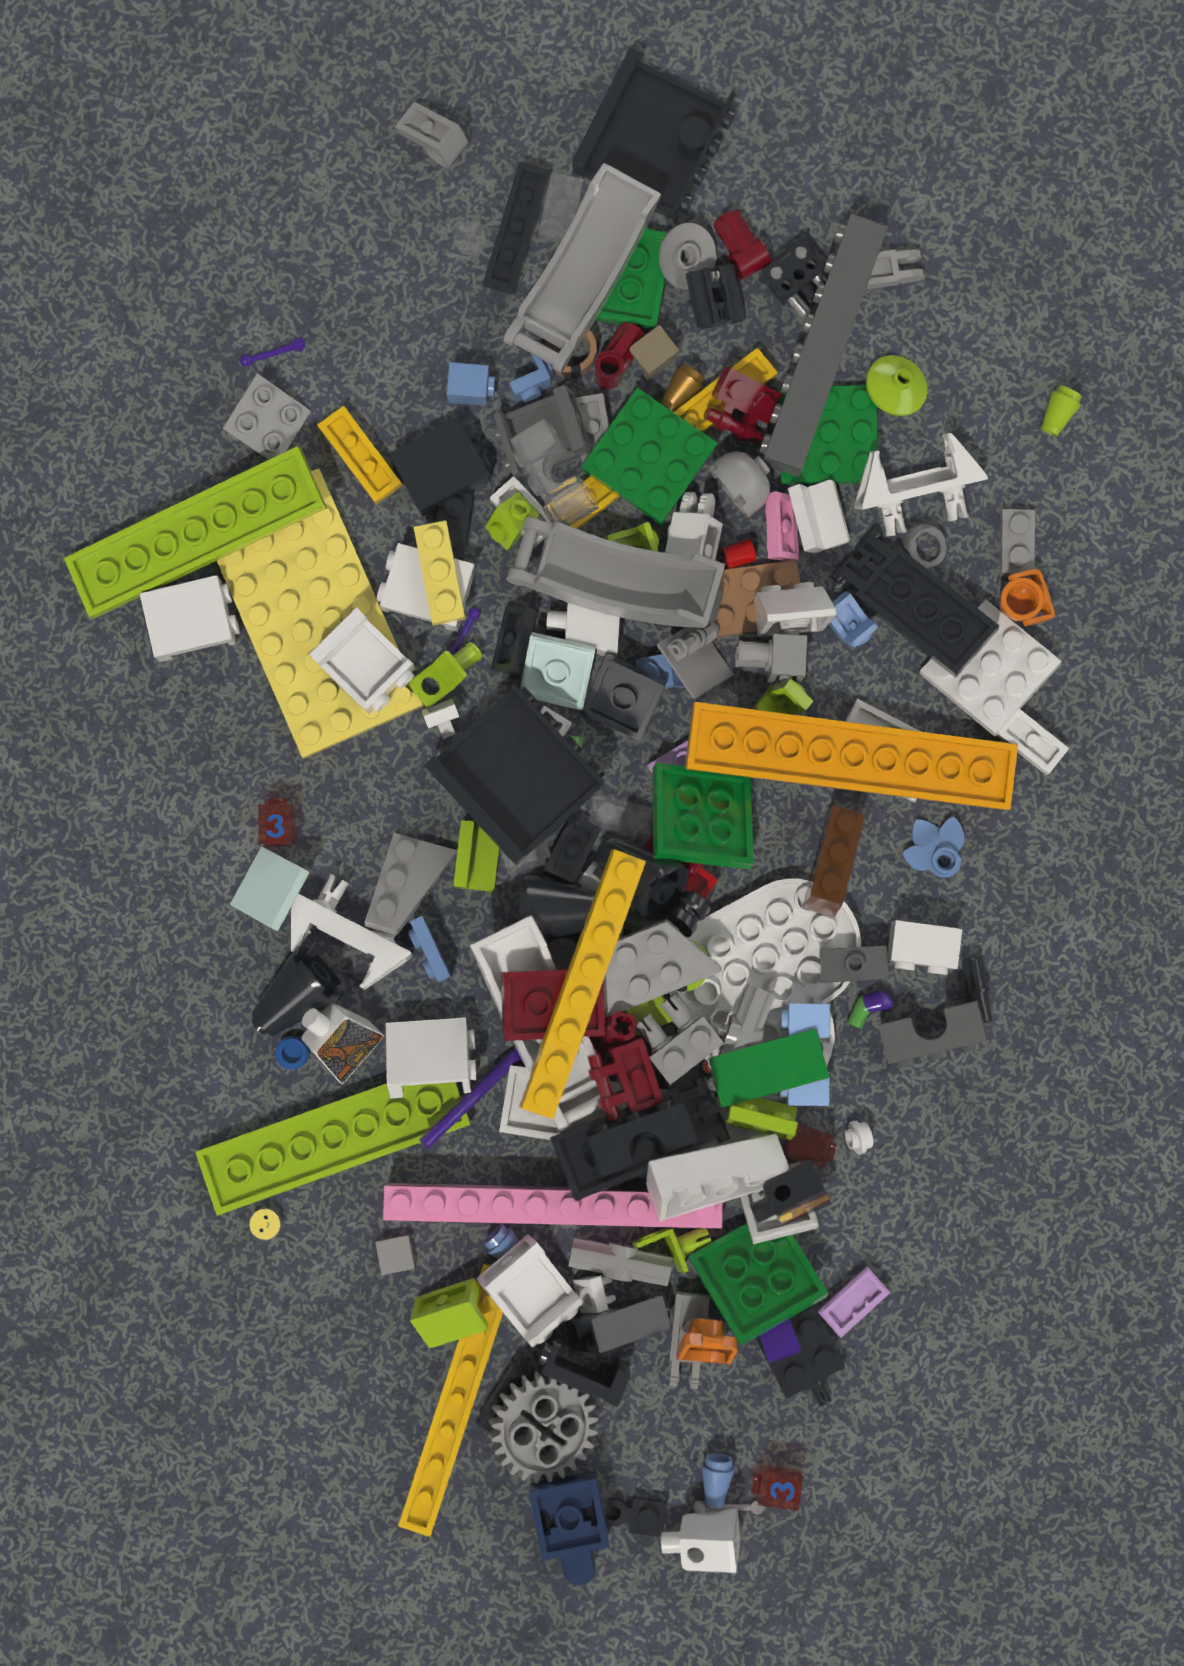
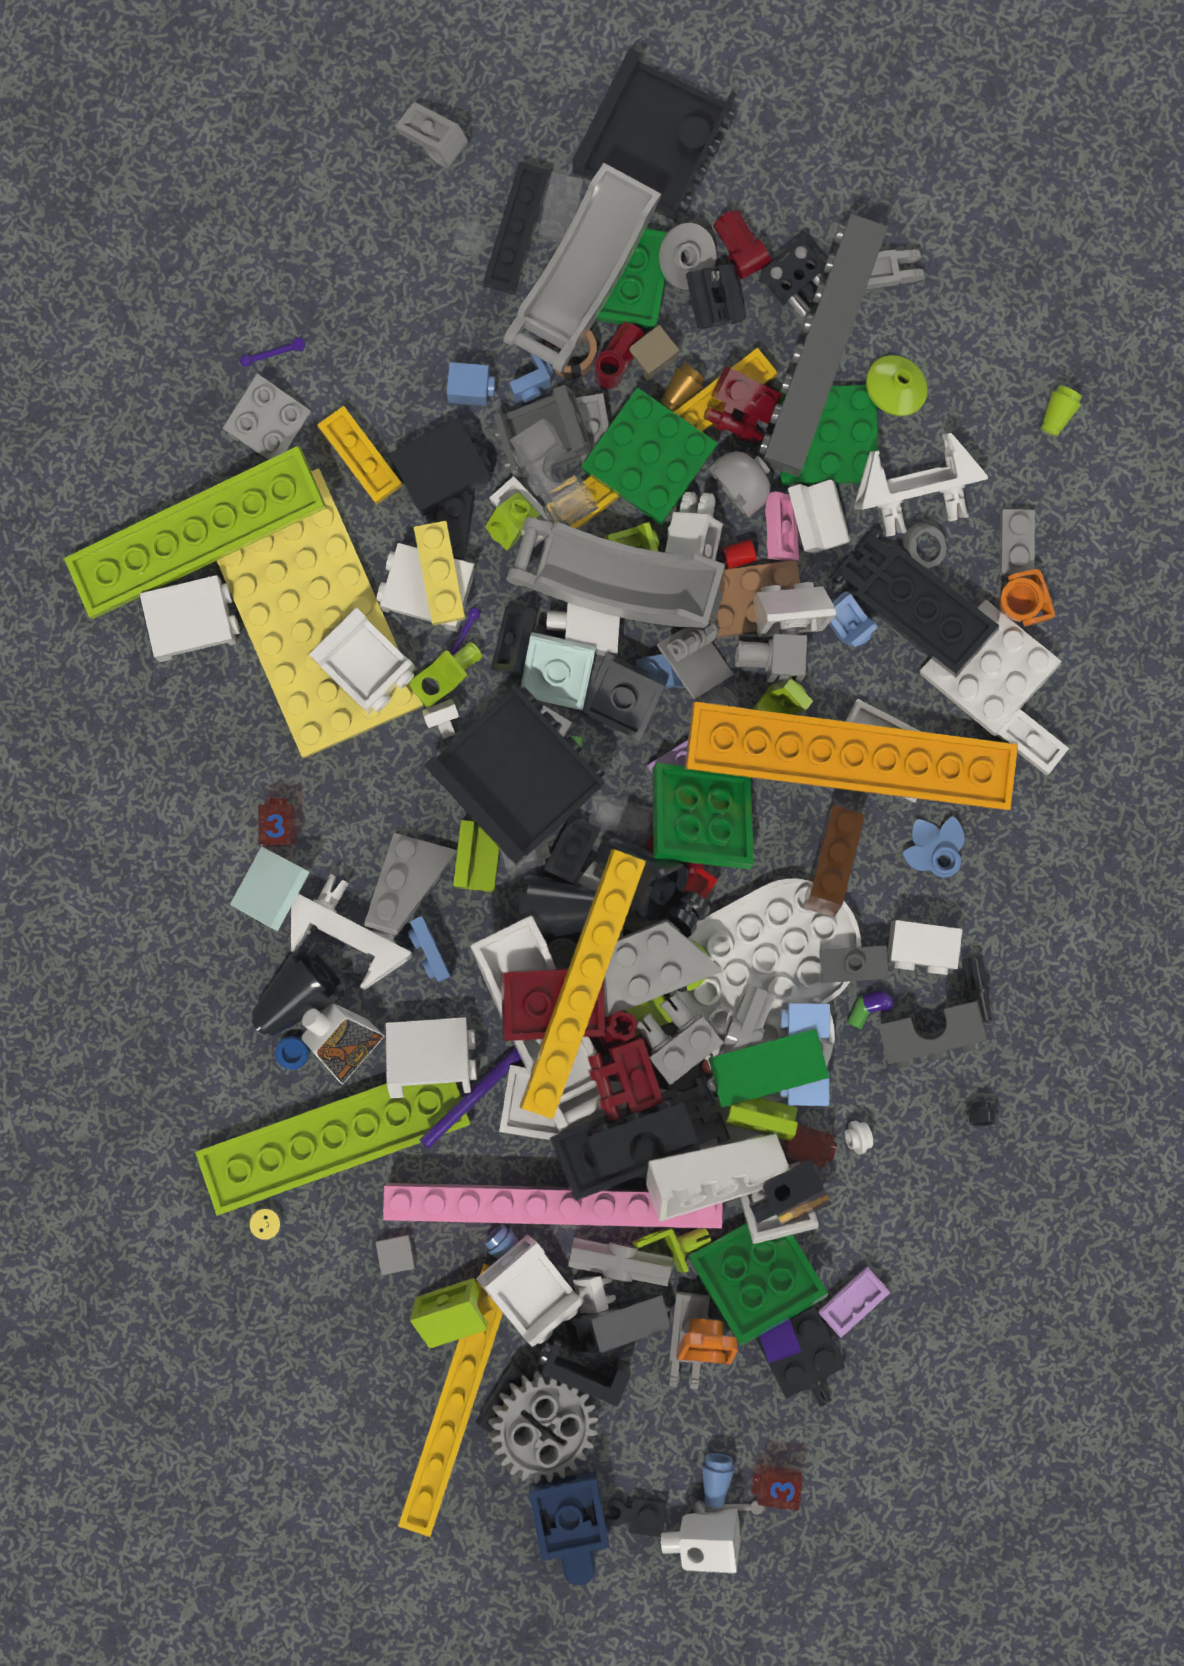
(982, 1114): none -> black plate

